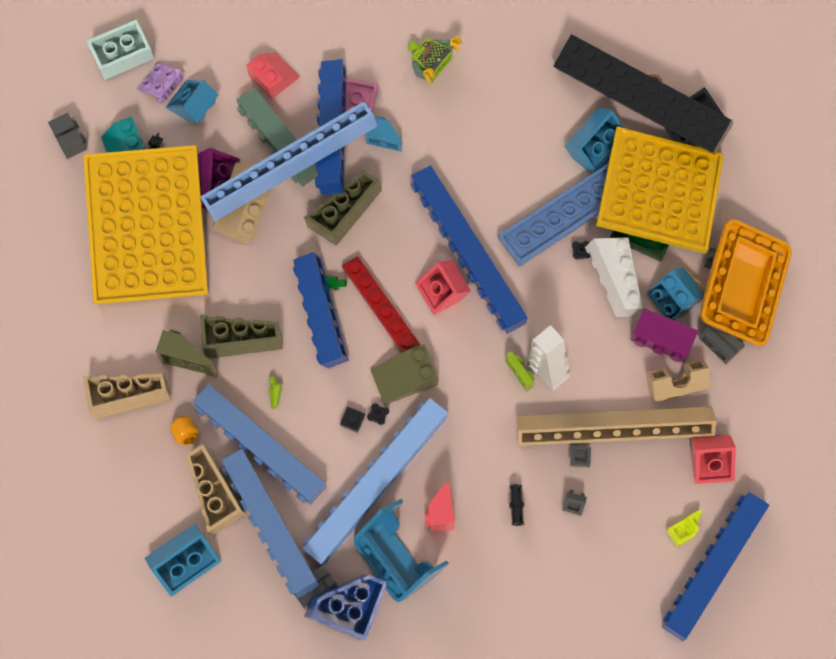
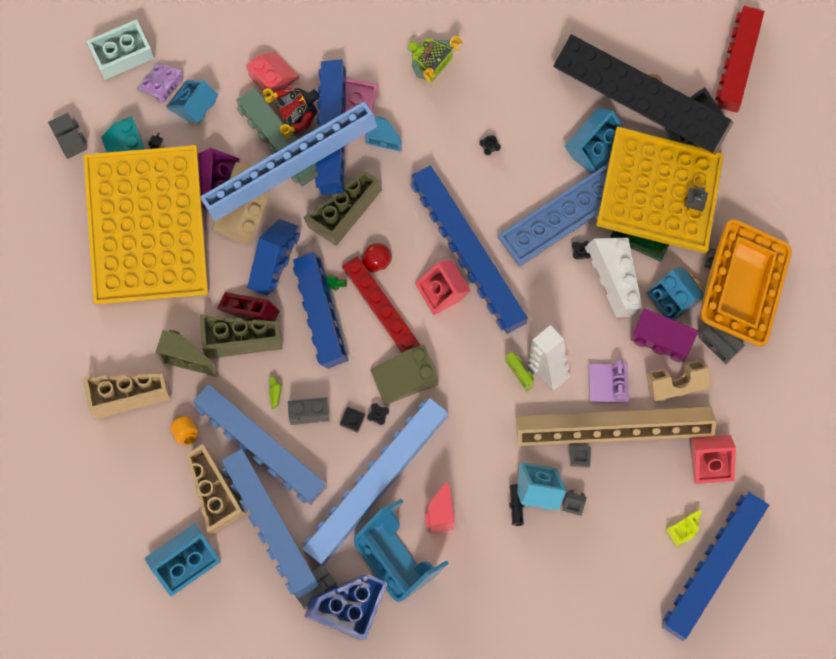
(248, 307): none -> dark red slope
(272, 256): none -> blue brick
(295, 107): none -> torso
(308, 411): none -> dark grey brick
(376, 257): none -> red hair
(490, 140): none -> black plate
(540, 486): none -> medium azure slope
(608, 382): none -> lavender hinge
(696, 199): none -> dark grey tile
(740, 59): none -> red brick

